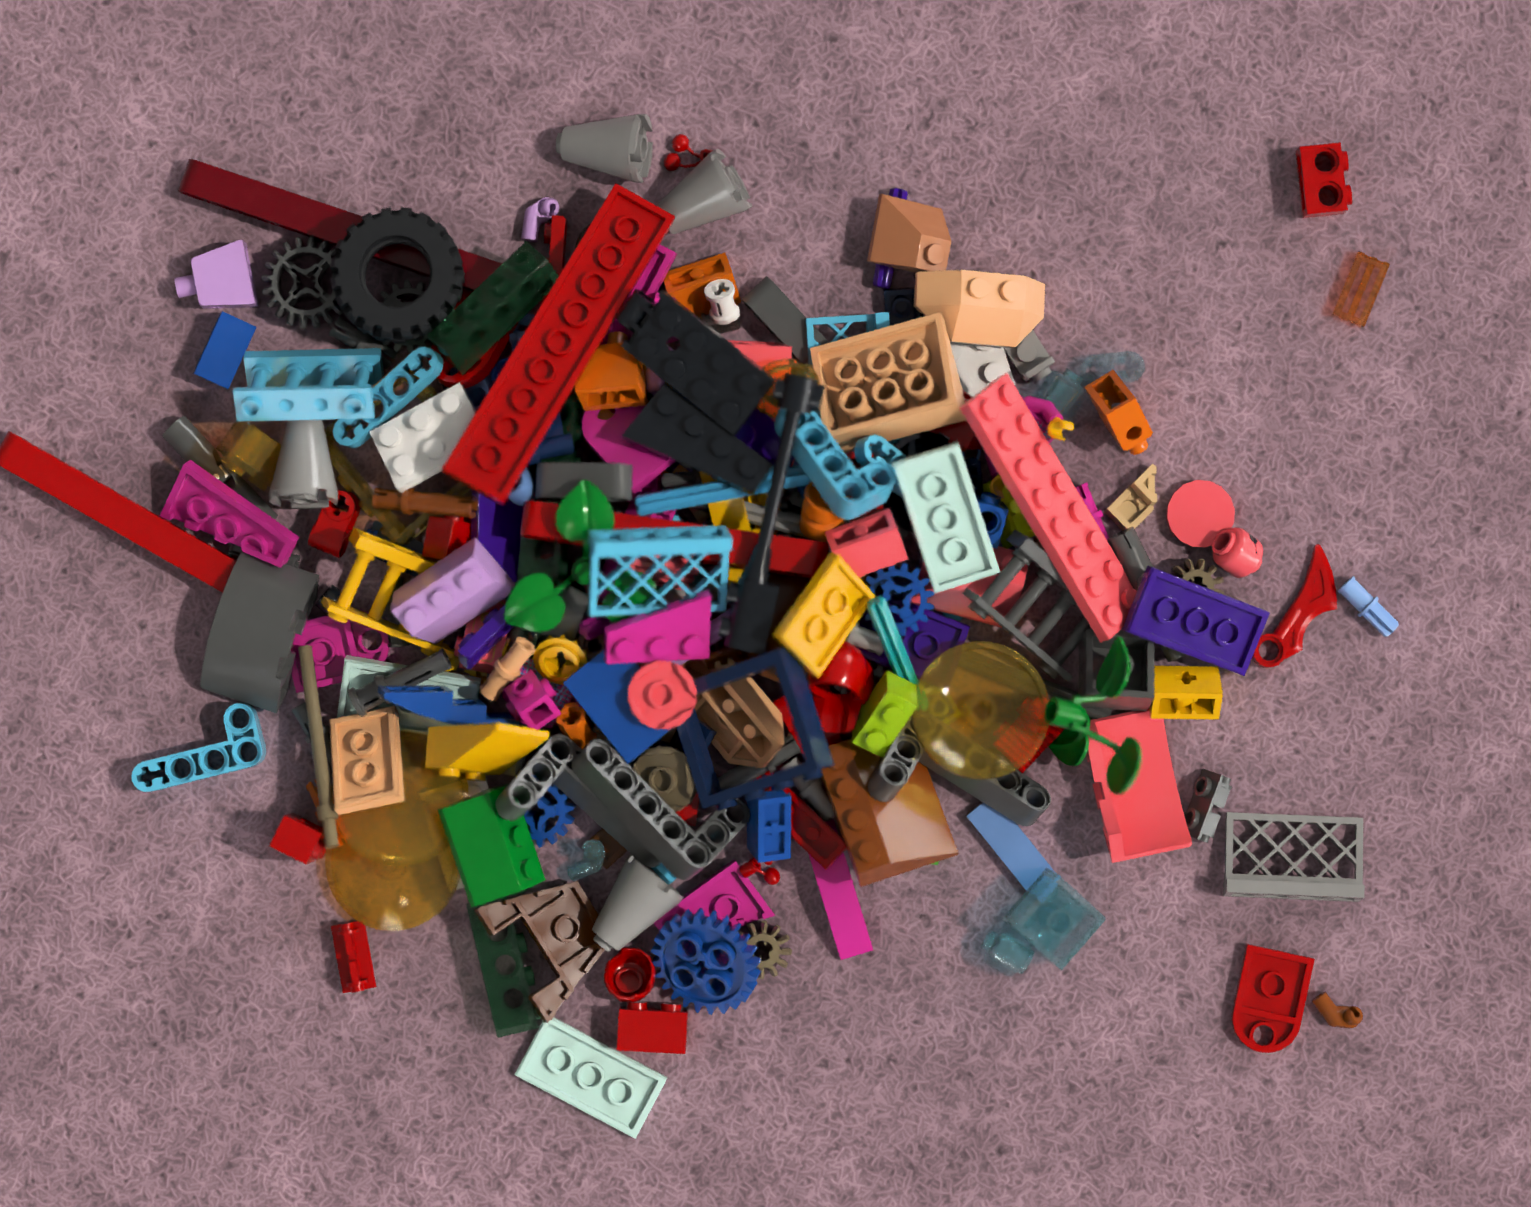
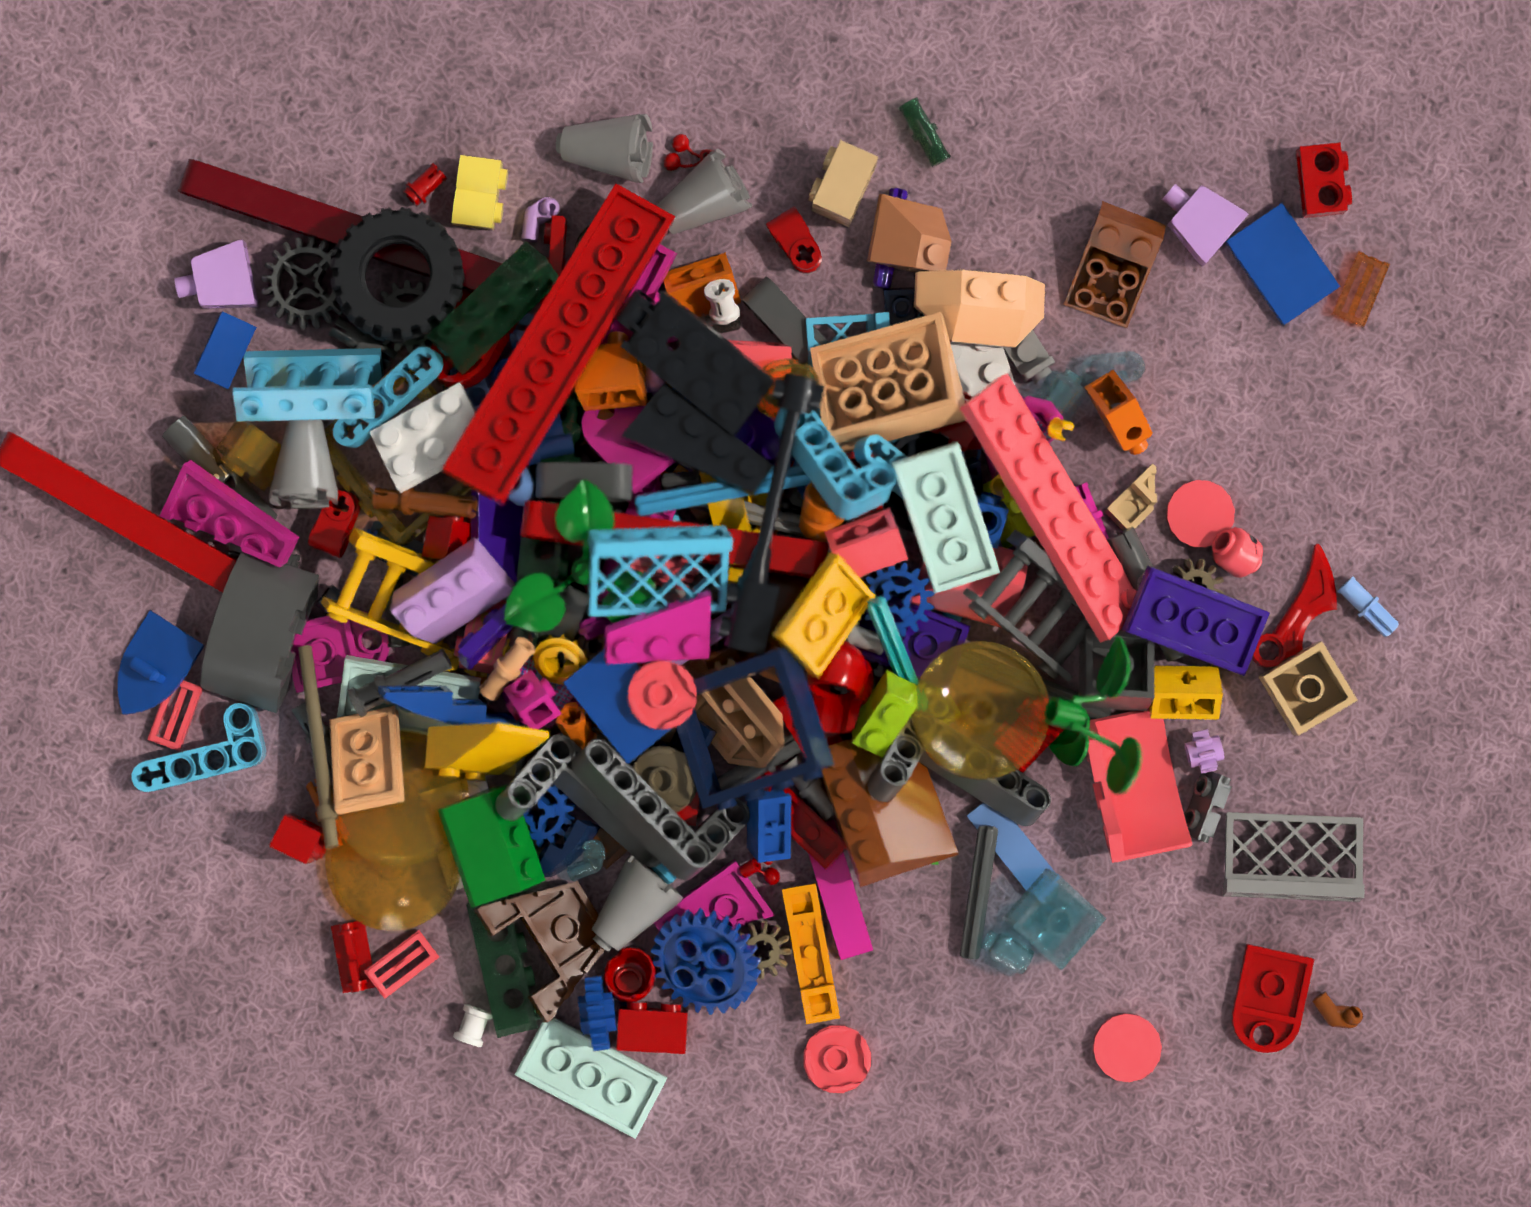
(154, 664): none -> blue shield
(165, 741): none -> coral tile
(385, 992): none -> coral tile
(424, 185): none -> red pin
(473, 1025): none -> white bush
(478, 192): none -> light yellow brick
(559, 856): none -> dark blue slope
(597, 1013): none -> blue gear
(794, 235): none -> red piece
(810, 953): none -> light orange slope
(837, 1048): none -> coral tile
(844, 183): none -> tan brick
(937, 152): none -> clear green pin
(978, 892): none -> dark grey axle
(1115, 264): none -> dark orange slope
(1127, 1047): none -> coral tile
(1202, 220): none -> lavender torso
(1204, 751): none -> lavender gear
(1282, 264): none -> blue tile
(1307, 688): none -> tan brick

